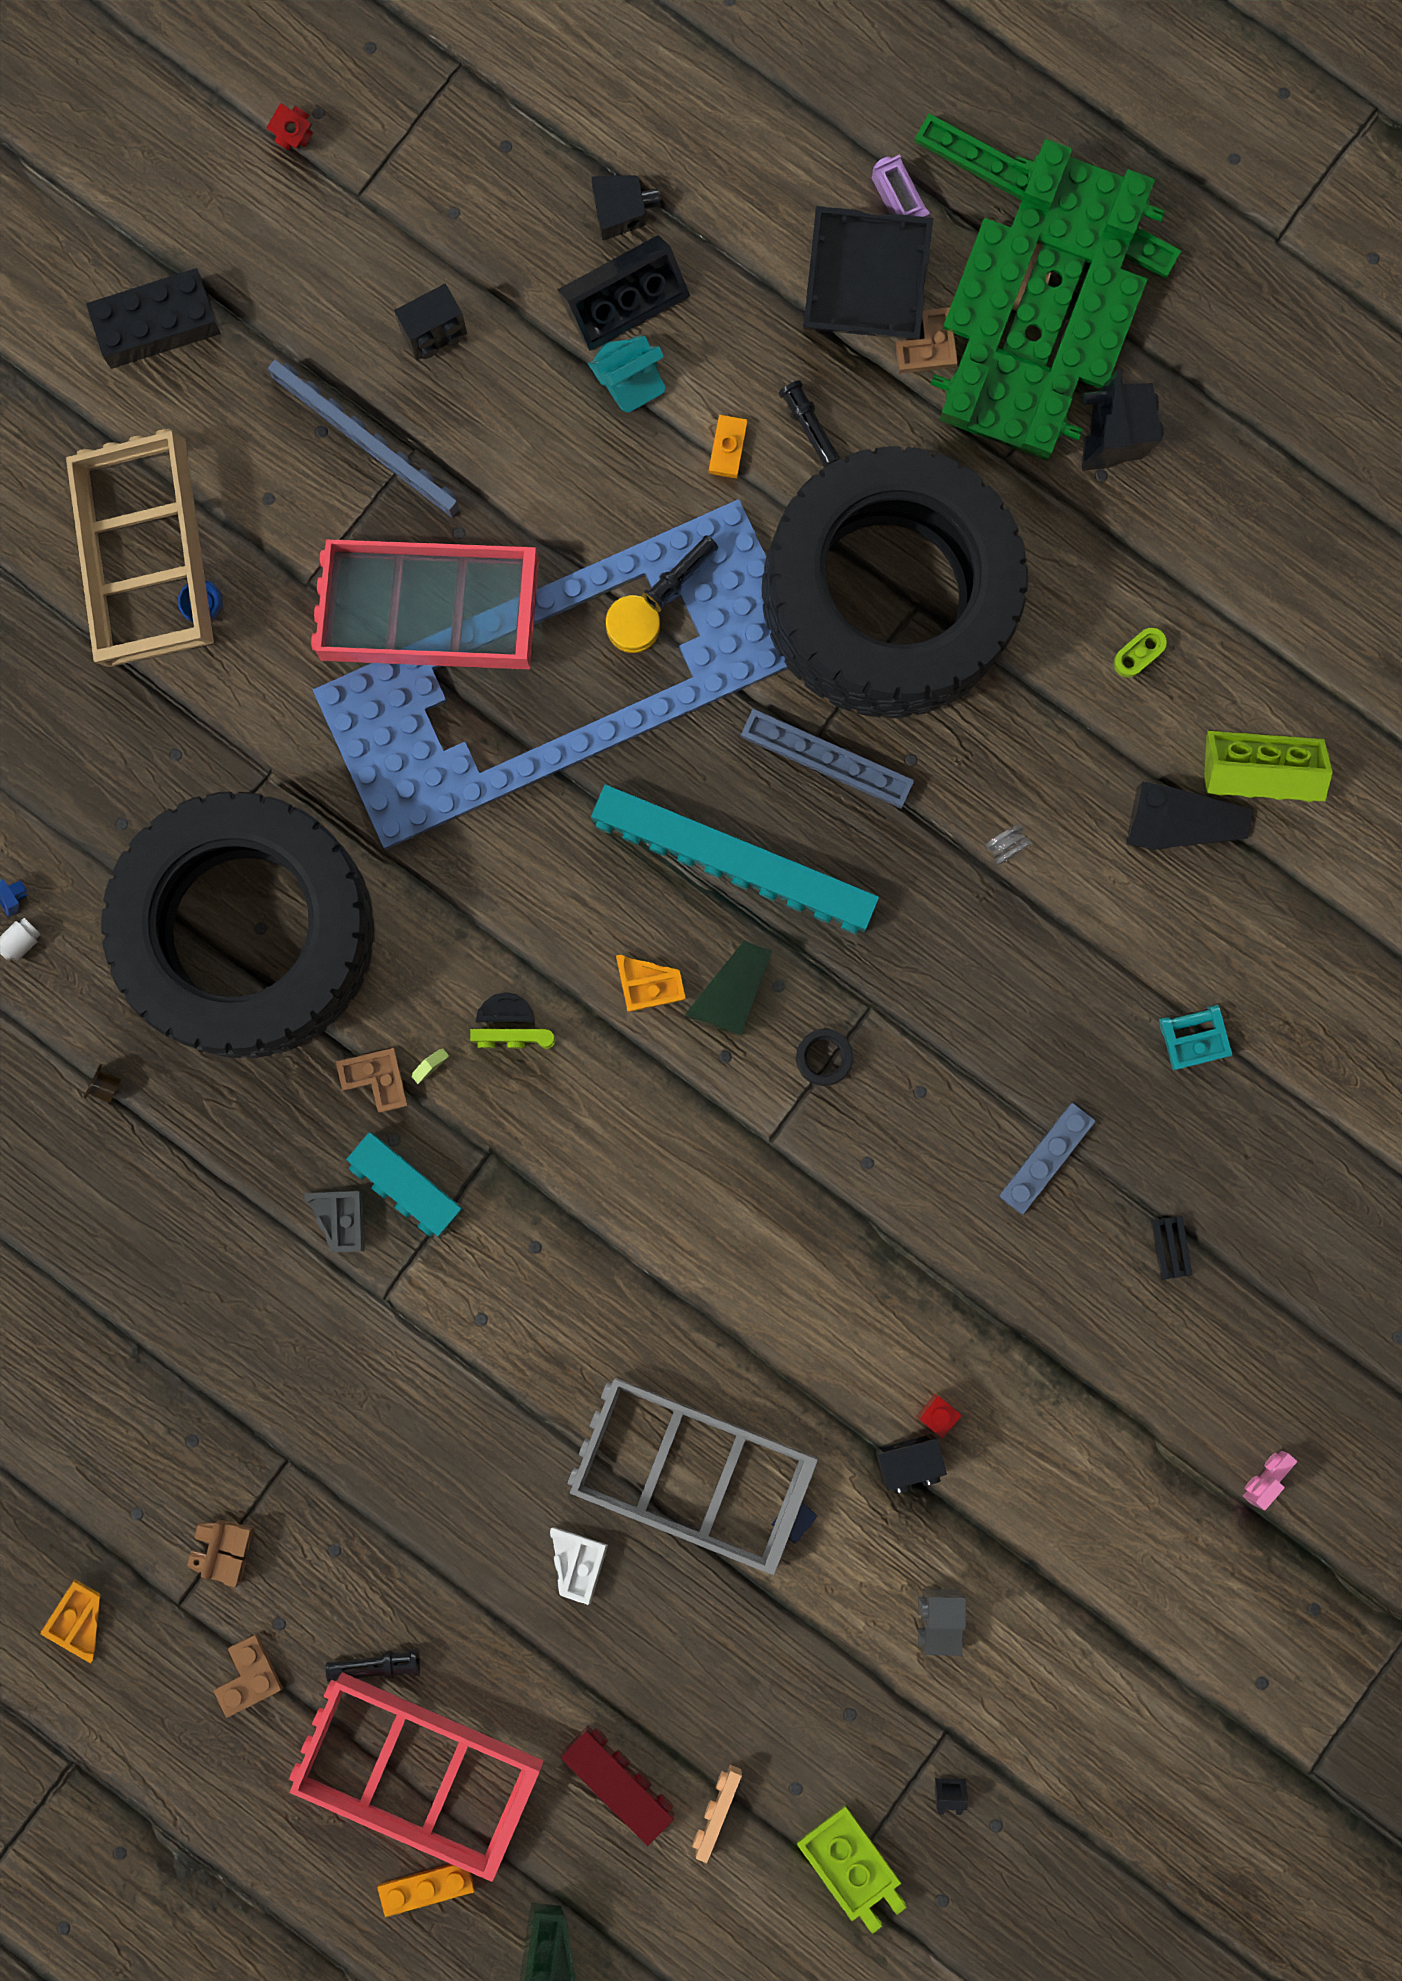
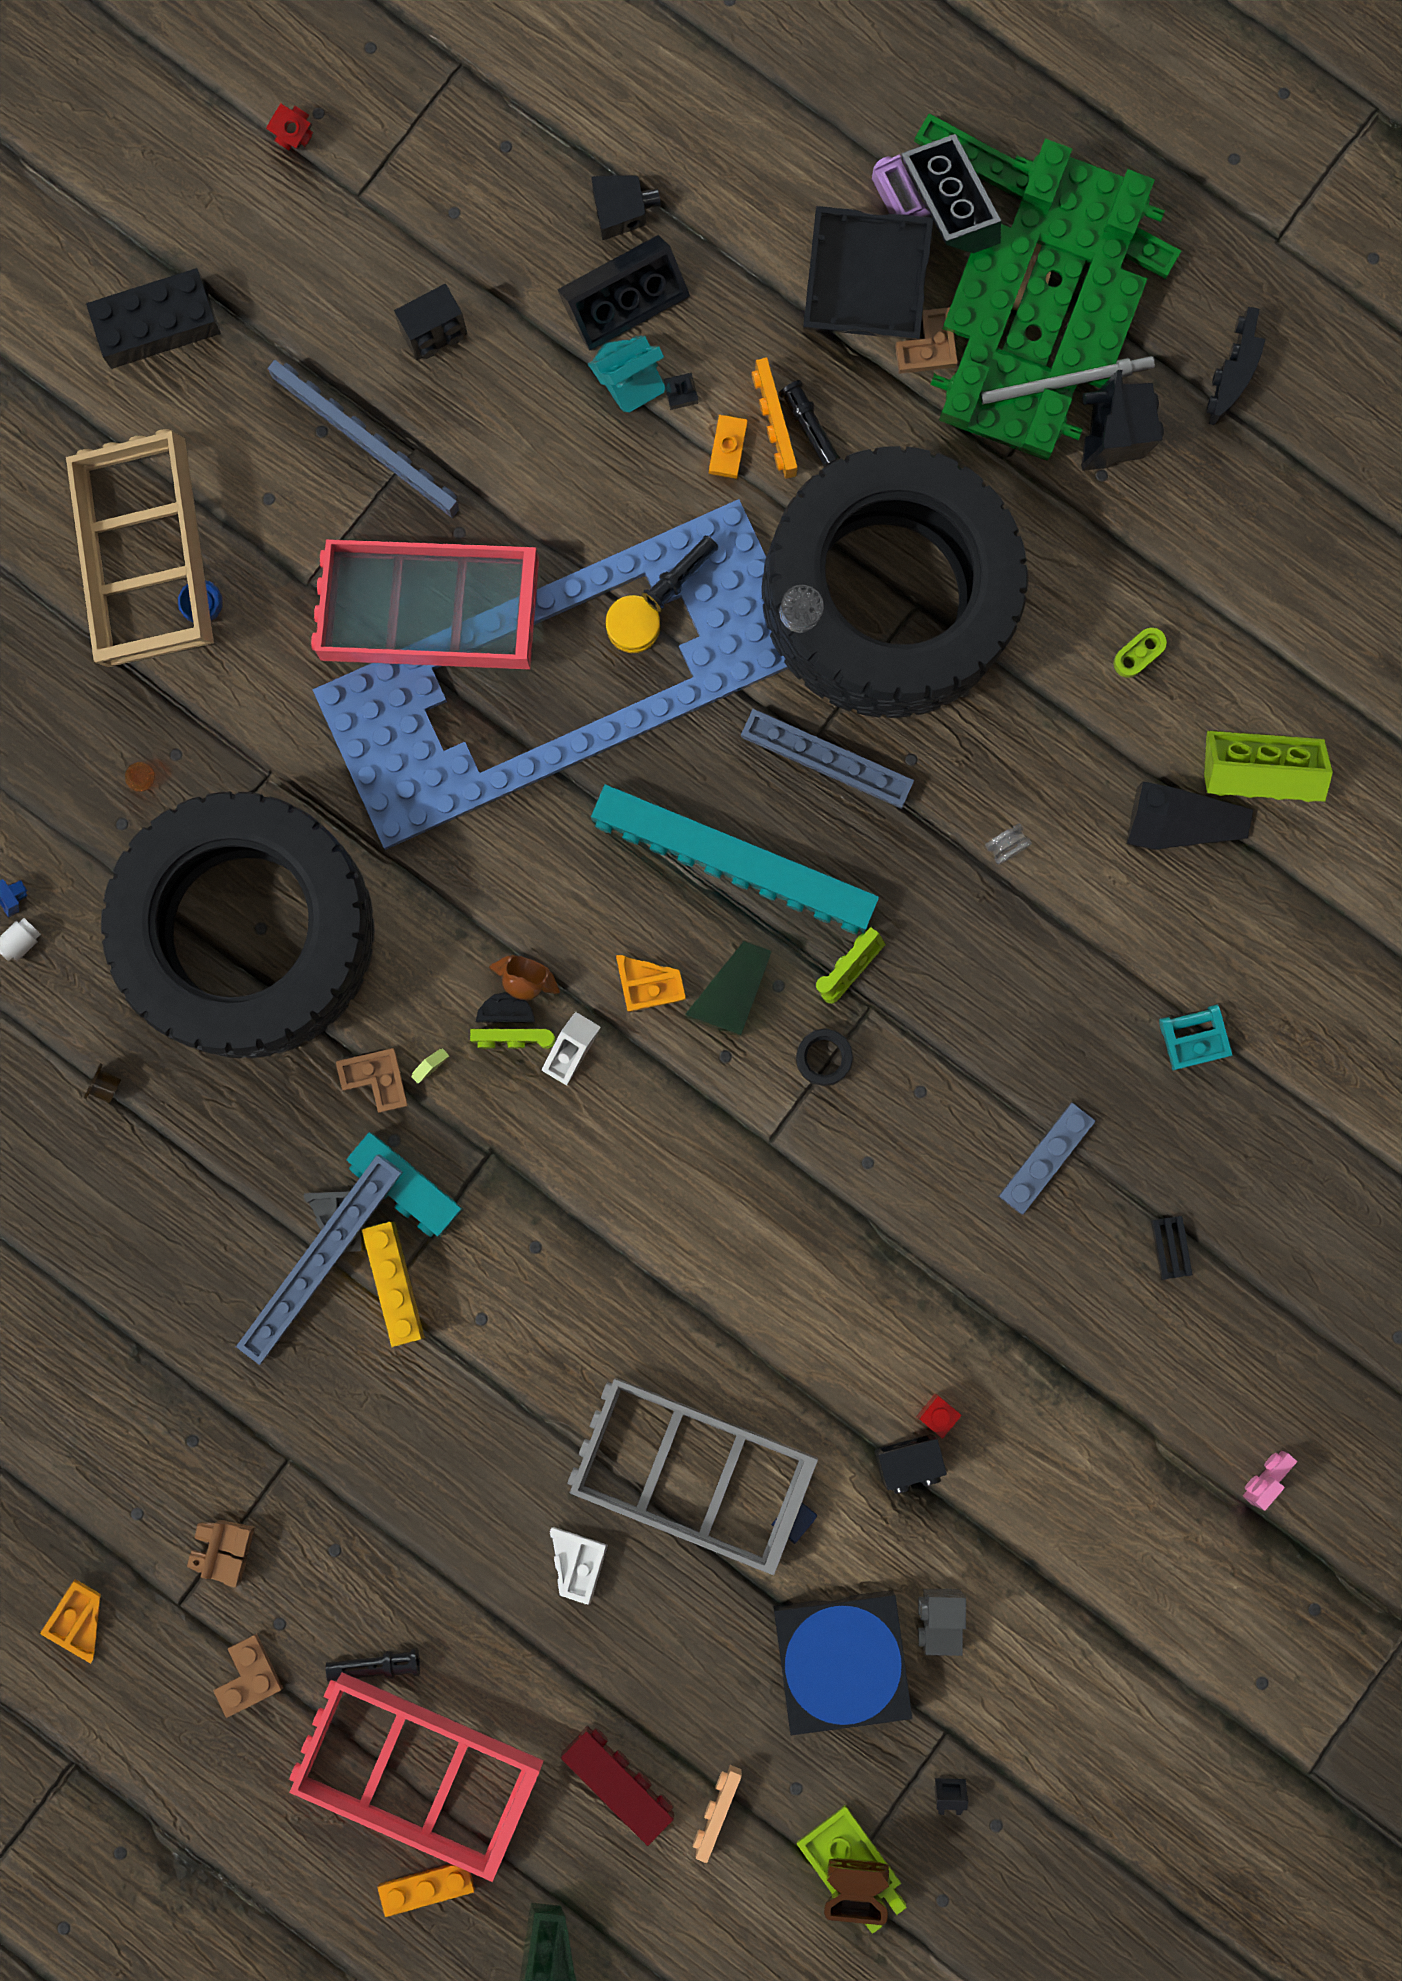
(139, 776): none -> clear orange plate
(319, 1259): none -> sand blue plate
(393, 1283): none -> yellow brick
(524, 977): none -> dark orange piece
(570, 1048): none -> white slope
(680, 391): none -> black tile
(777, 430): none -> light orange plate
(801, 608): none -> wheel
(842, 1662): none -> blue tile
(850, 966): none -> lime plate
(857, 1891): none -> reddish brown piece
(954, 195): none -> black slope
(1068, 379): none -> light grey bar
(1239, 369): none -> black slope

